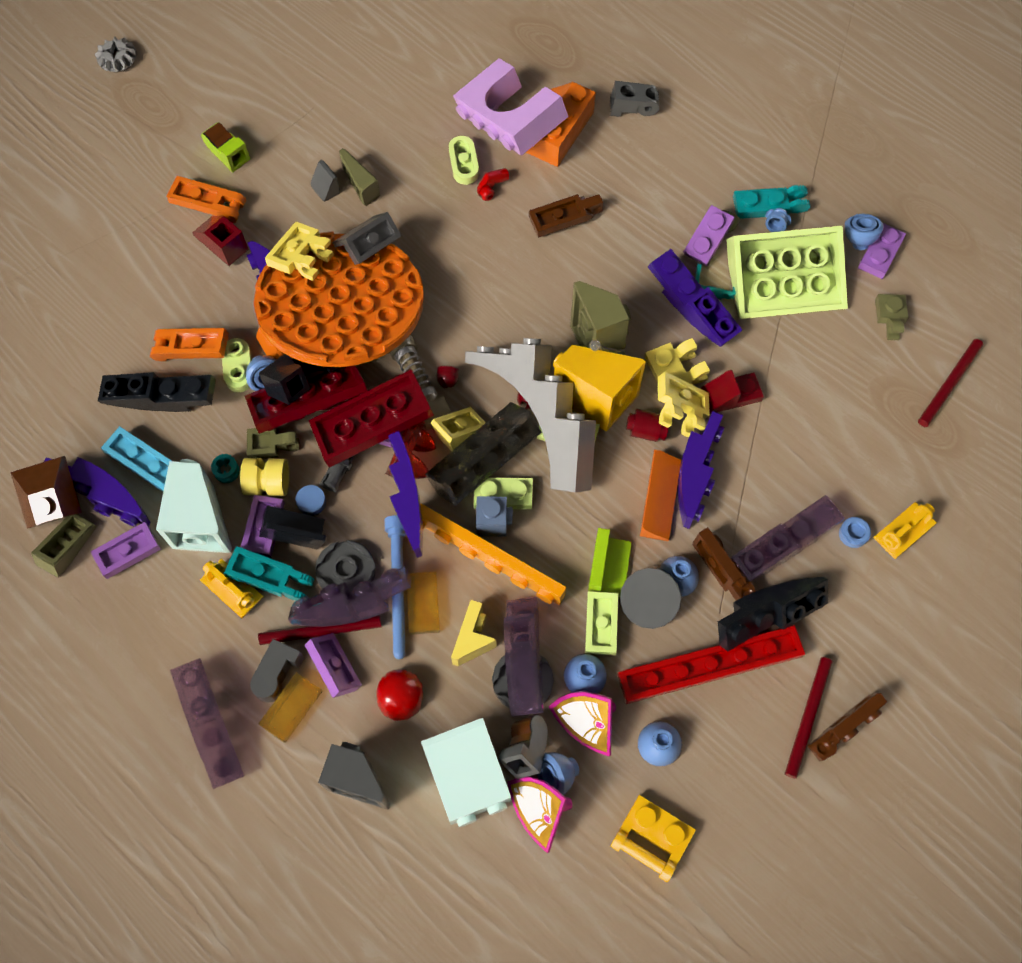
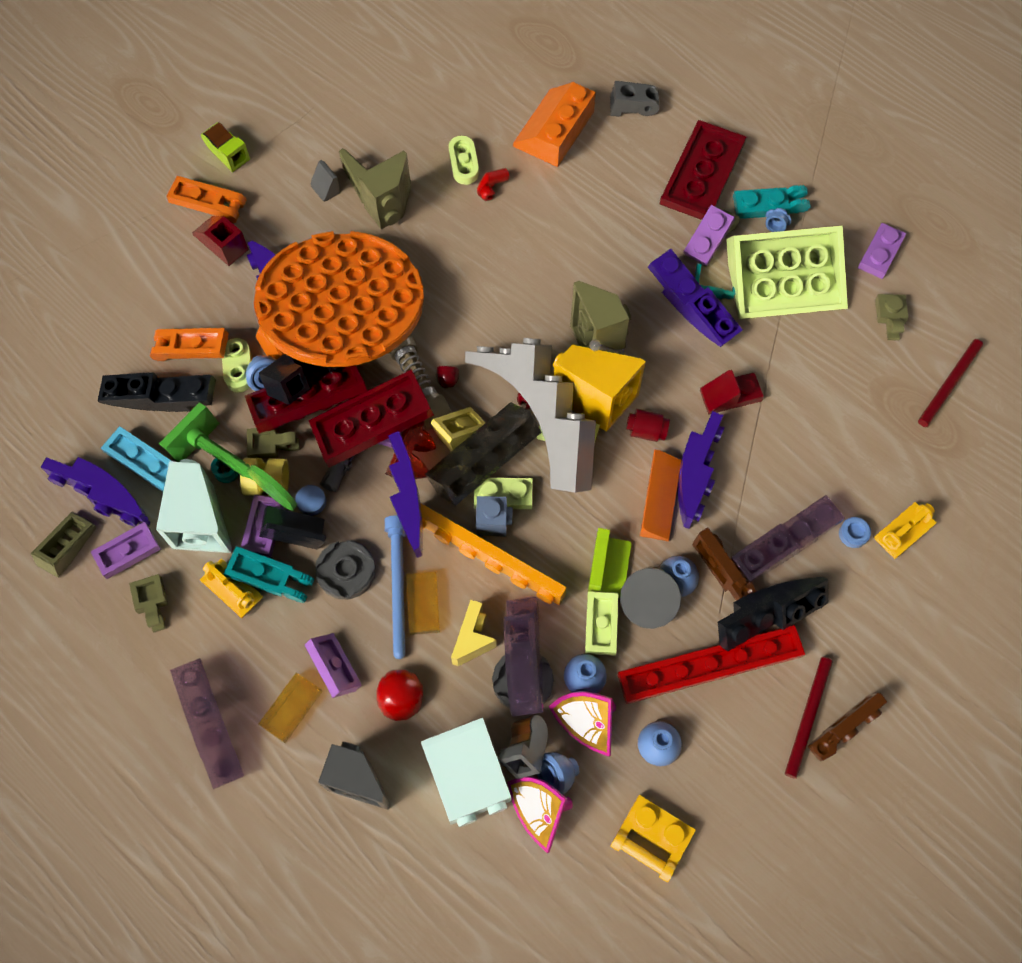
(46, 492): reddish brown slope -> none
(123, 58): light grey gear -> none
(148, 597): none -> olive plate
(193, 433): none -> bright green piece
(272, 670): dark grey leg -> none
(293, 248): light yellow plate -> none
(316, 631): dark red bar -> none
(339, 606): clear purple slope -> none
(369, 237): flat silver panel -> none
(386, 189): none -> olive slope
(515, 128): lavender arch -> none
(564, 213): reddish brown hinge -> none
(669, 360): light yellow plate -> none
(679, 398): light yellow plate -> none
(702, 170): none -> dark red plate
(863, 230): medium blue brick -> none

